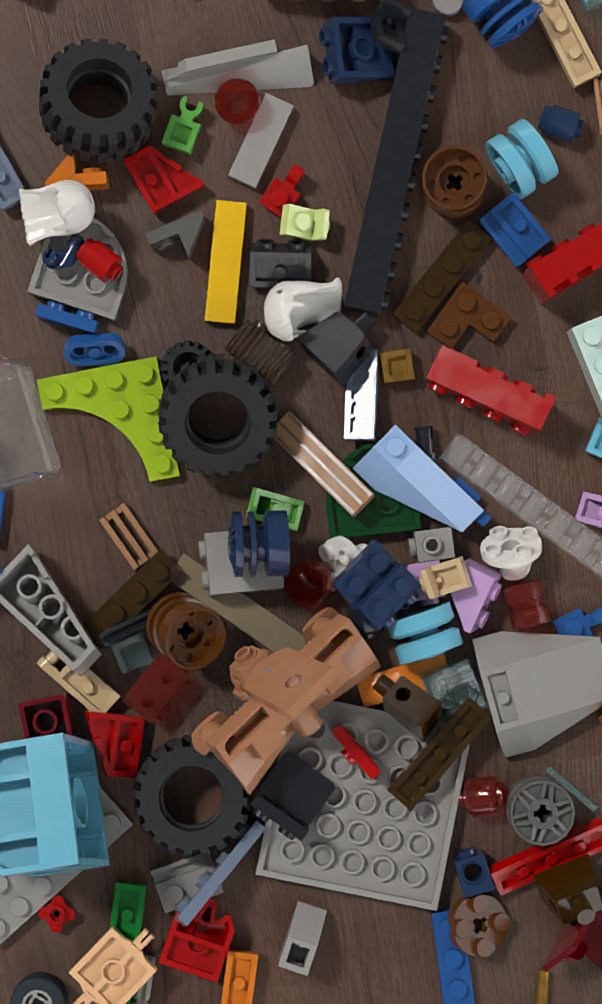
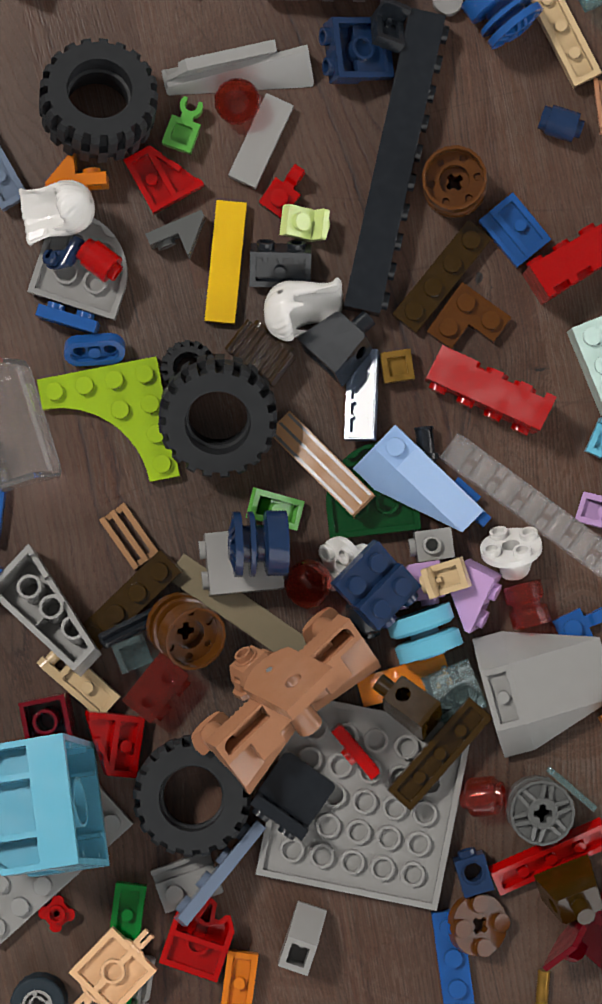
(521, 158): medium azure wheel -> none

